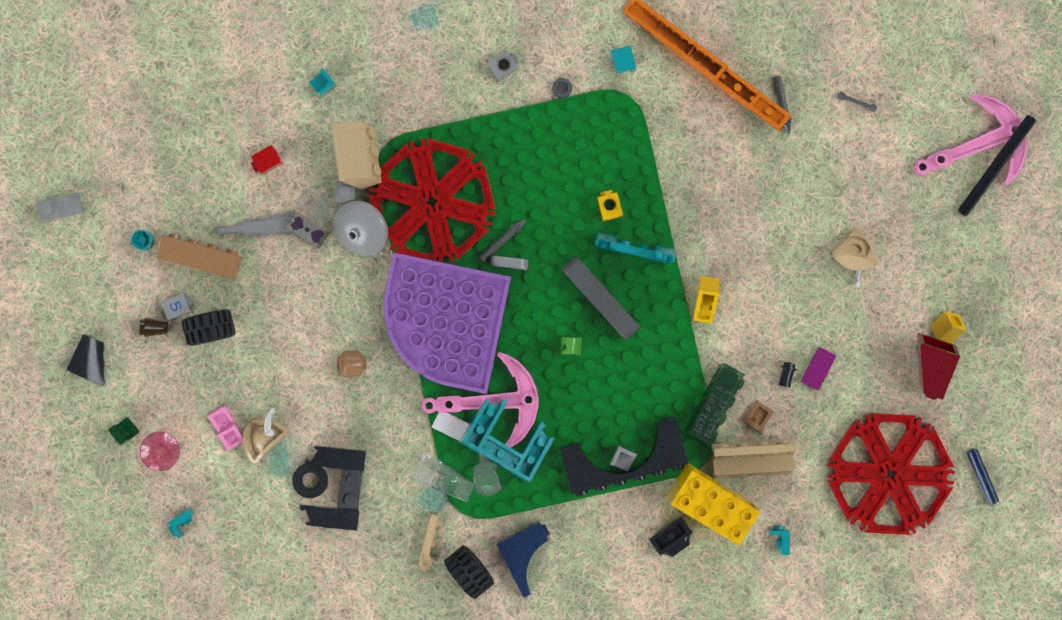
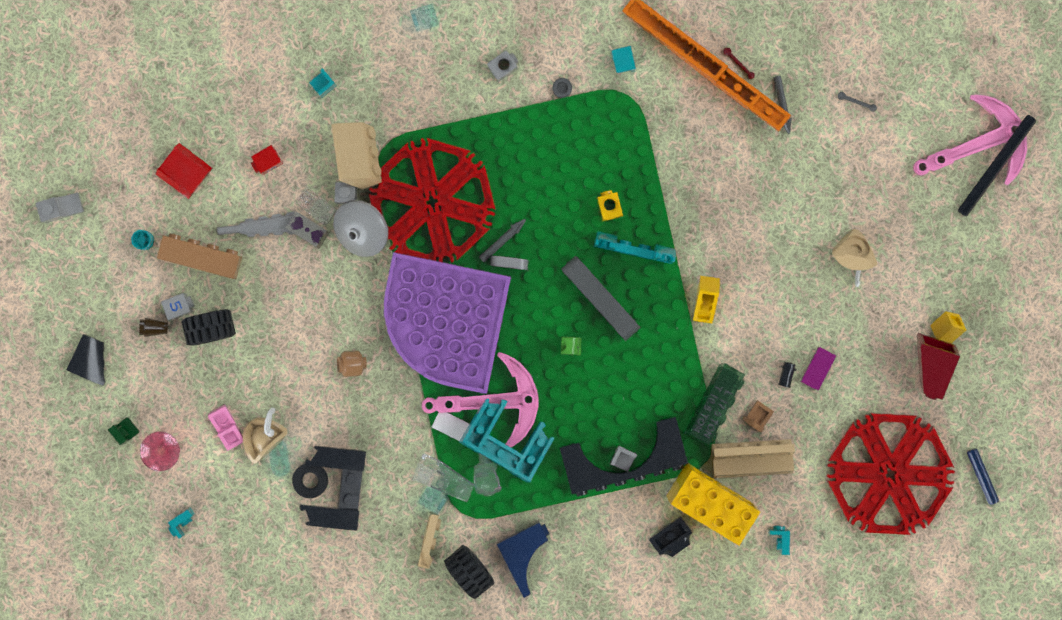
(183, 170): none -> red slope
(727, 51): none -> dark red hinge

